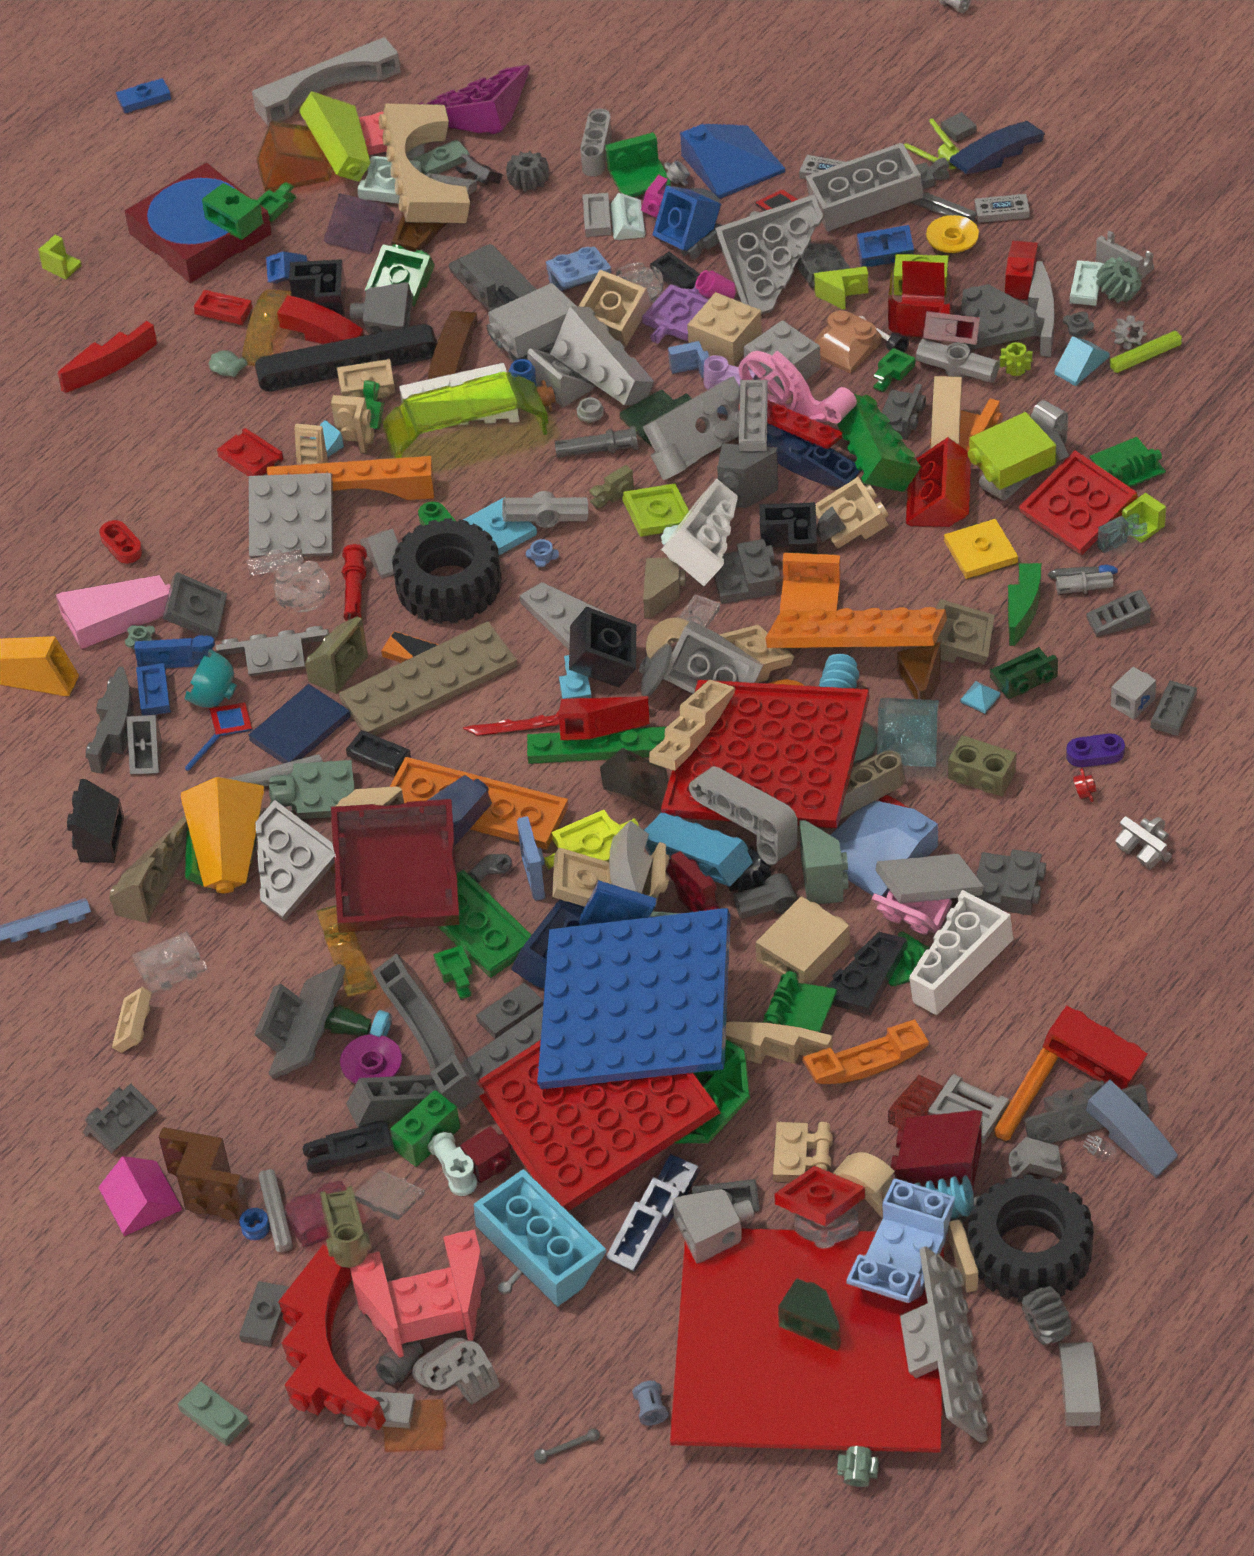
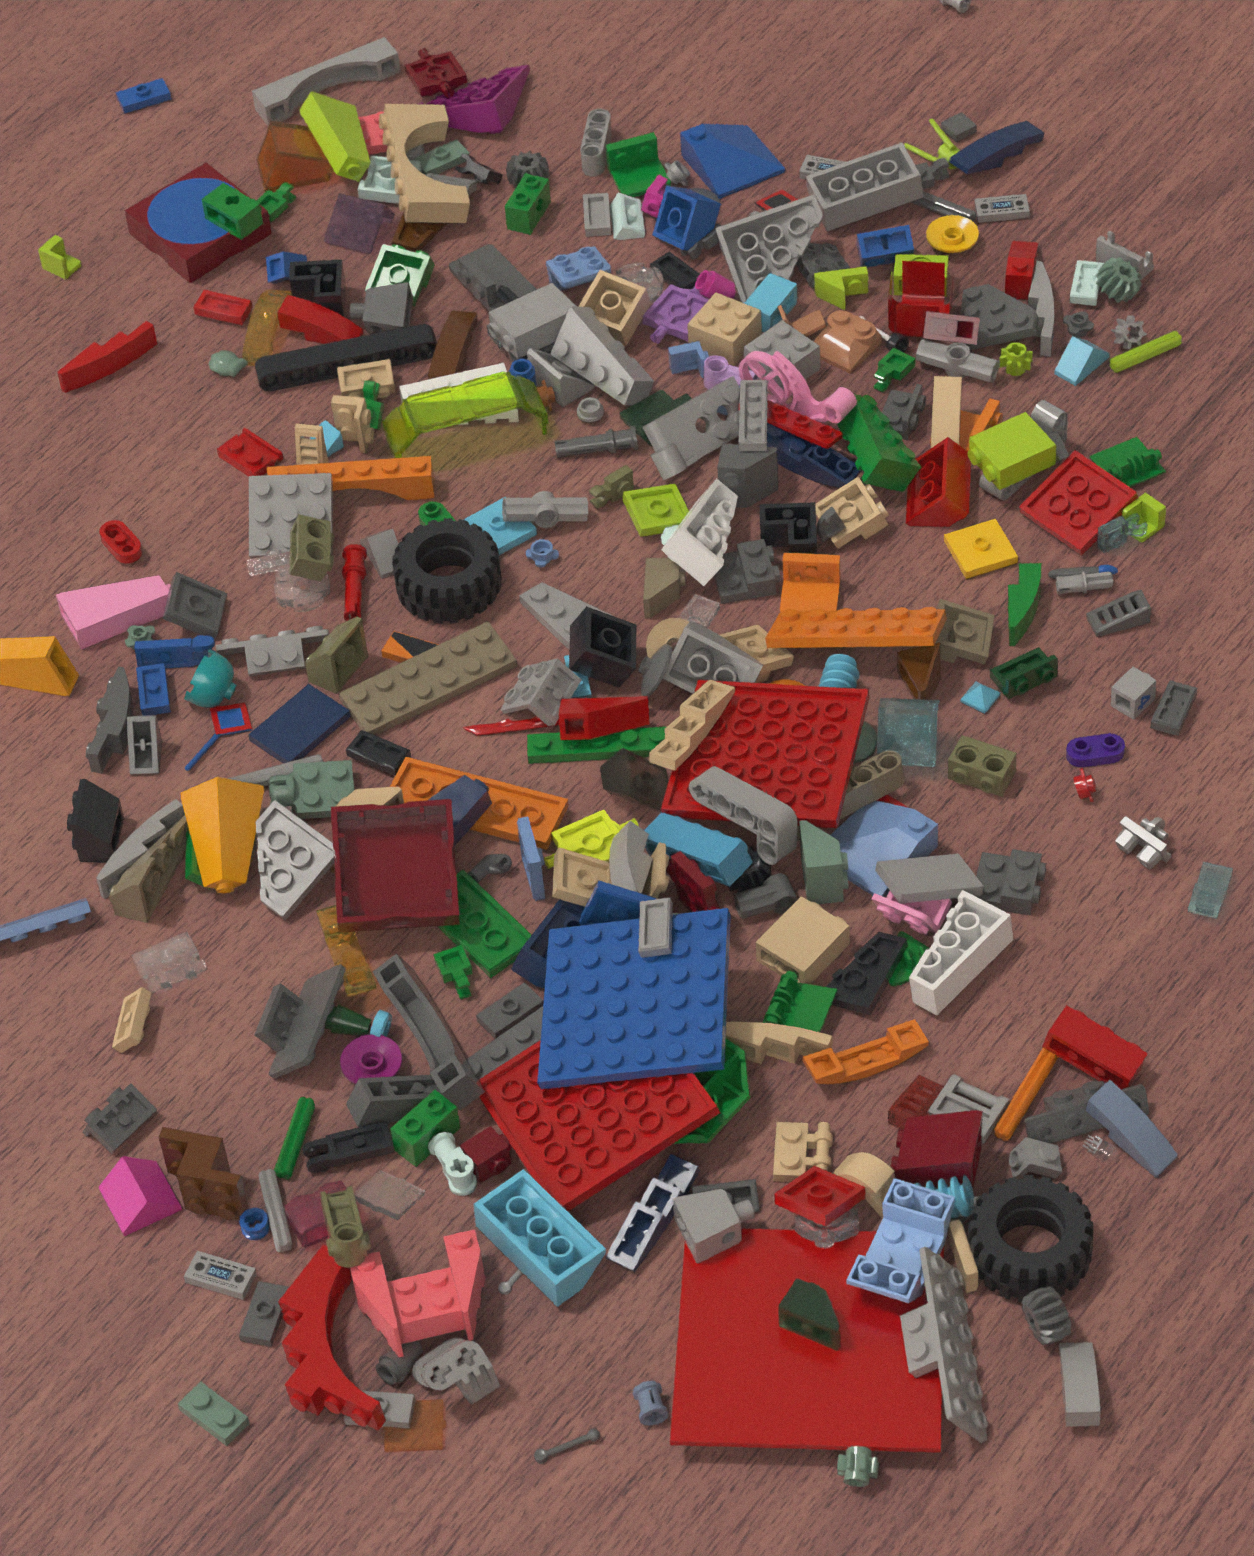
(137, 845): none -> light grey slope
(220, 1275): none -> light grey tile
(294, 1138): none -> green axle
(311, 548): none -> olive brick
(436, 73): none -> dark red plate
(527, 204): none -> green brick
(541, 690): none -> light grey bracket
(655, 927): none -> light grey tile
(770, 294): none -> medium azure panel
(806, 325): none -> nougat bracket
(1210, 890): none -> clear light blue slope

